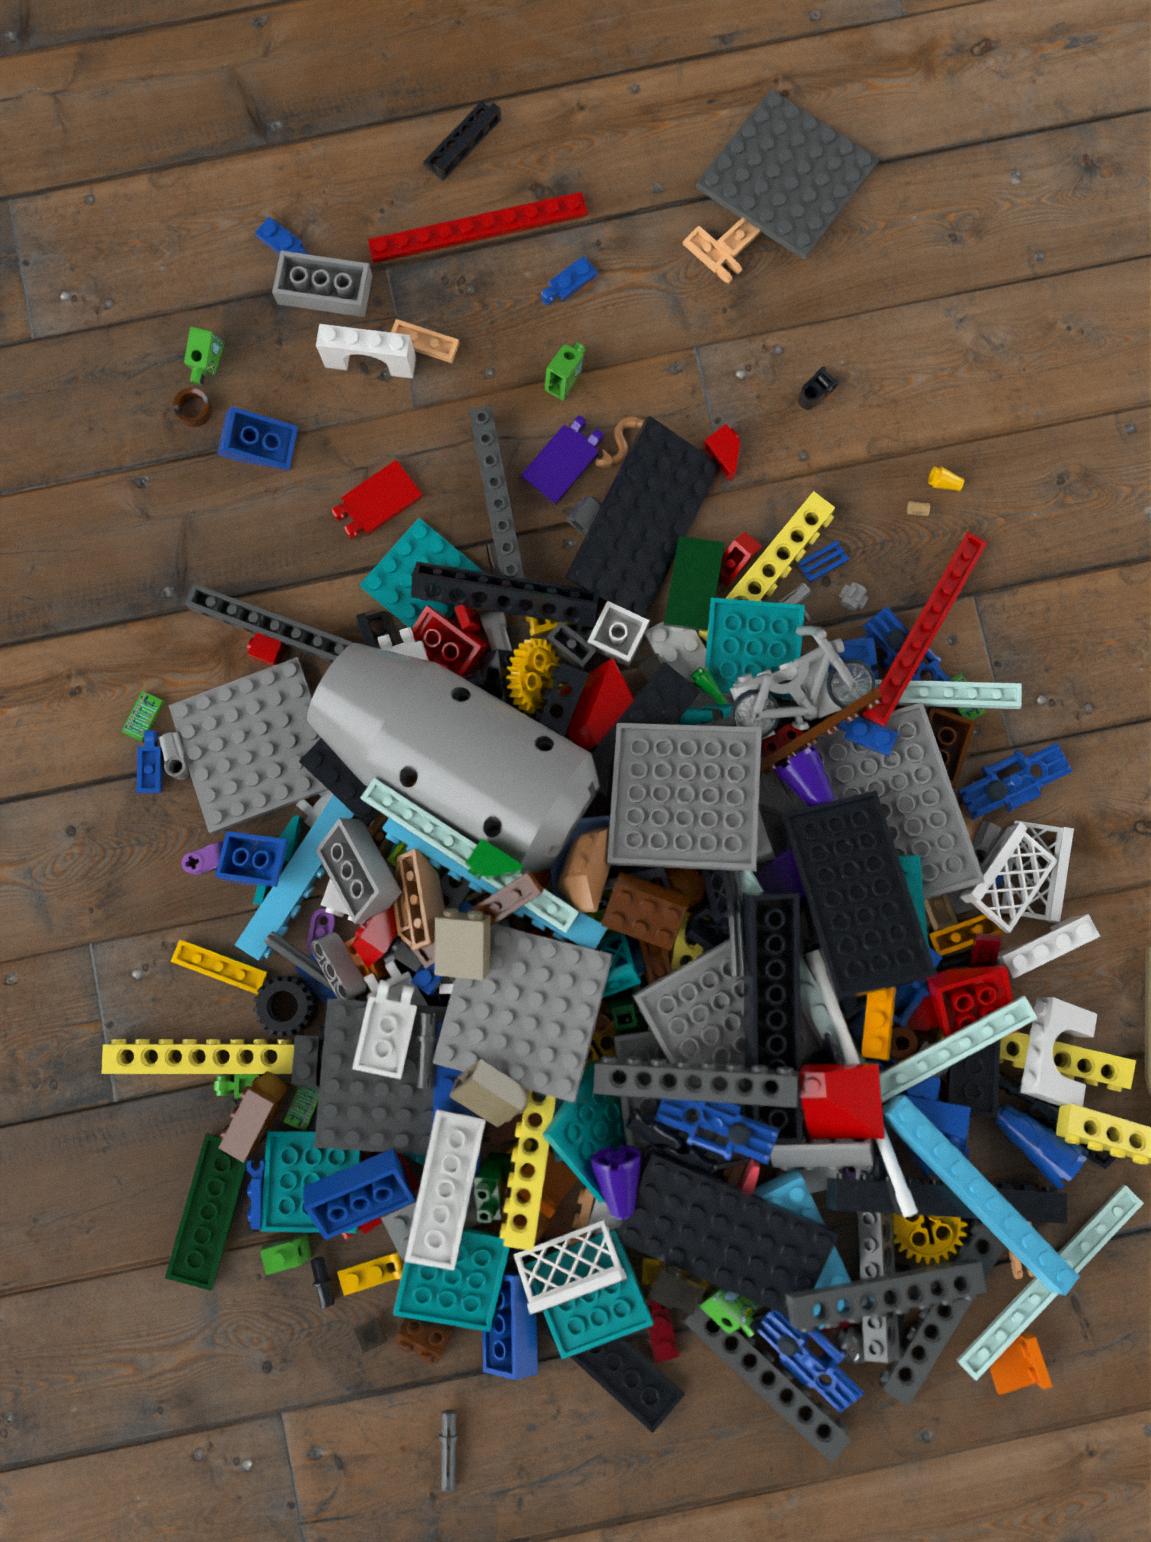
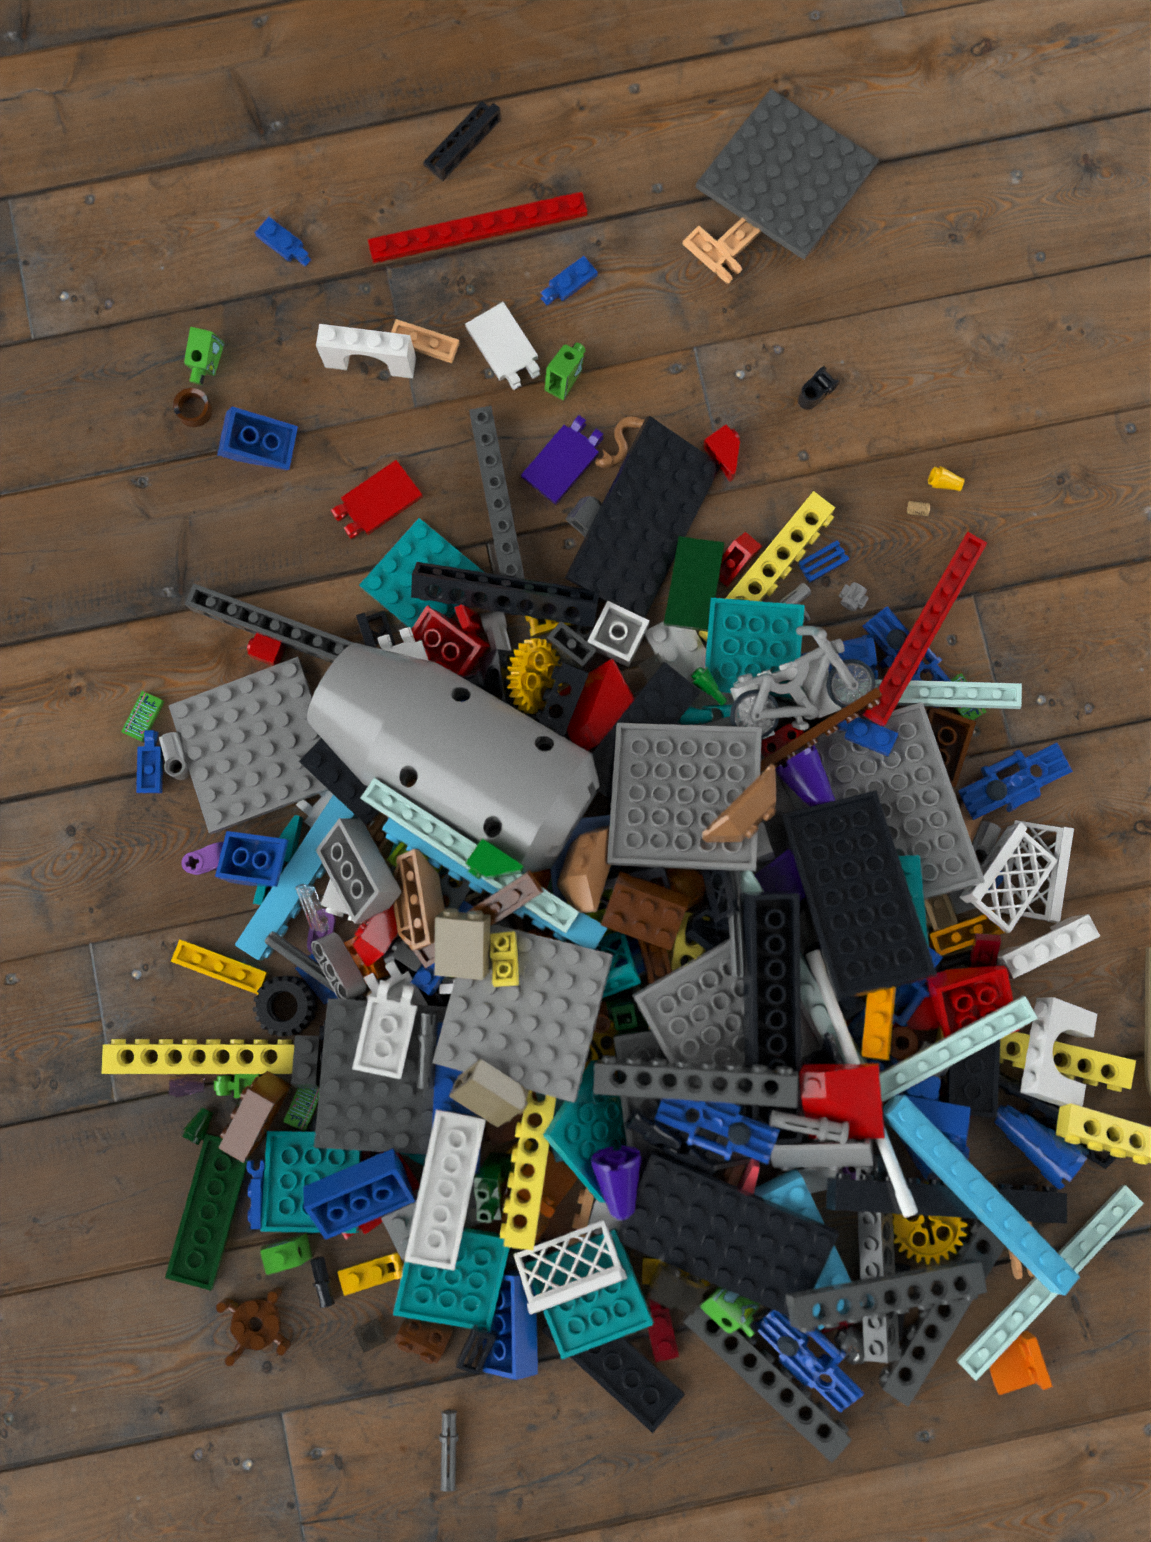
(185, 1085): none -> clear purple cone
(198, 1126): none -> dark green cone
(245, 1334): none -> reddish brown plate
(312, 907): none -> clear tile
(322, 283): light grey brick -> none
(467, 1346): none -> black tile
(503, 344): none -> white tile
(504, 959): none -> light yellow slope
(746, 812): none -> medium nougat wedge
(821, 1128): none -> light grey pin

